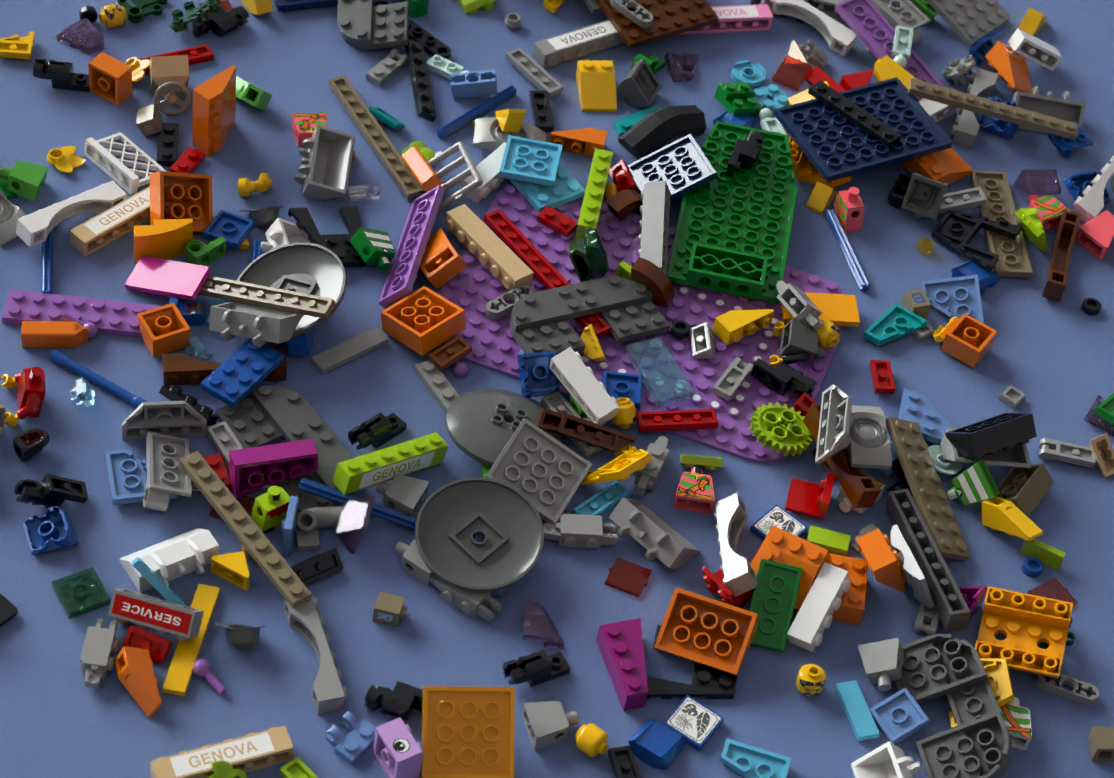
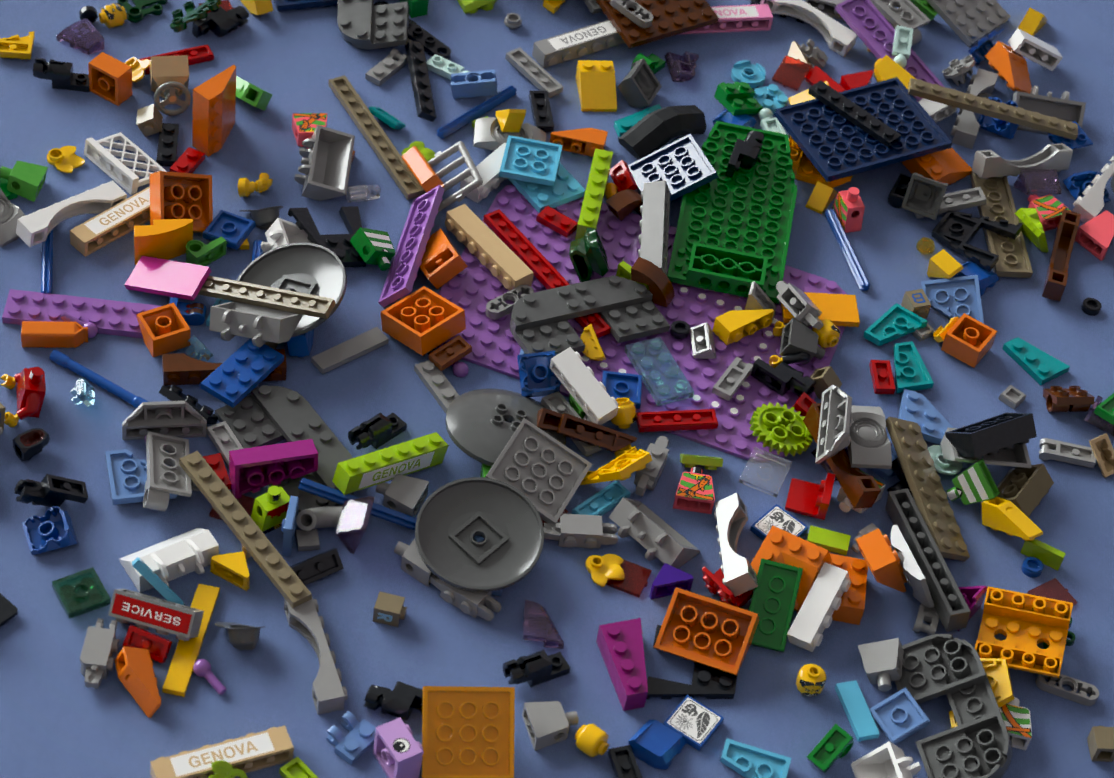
(605, 568): none -> yellow plate
(668, 579): none -> dark purple slope
(758, 299): none -> light grey slope
(765, 472): none -> clear plate
(824, 379): none -> dark tan brick
(833, 745): none -> green plate
(910, 368): none -> teal wing
(943, 265): none -> yellow slope
(1034, 361): none -> teal wing
(1053, 156): none -> light grey arch
(1067, 400): none -> reddish brown plate

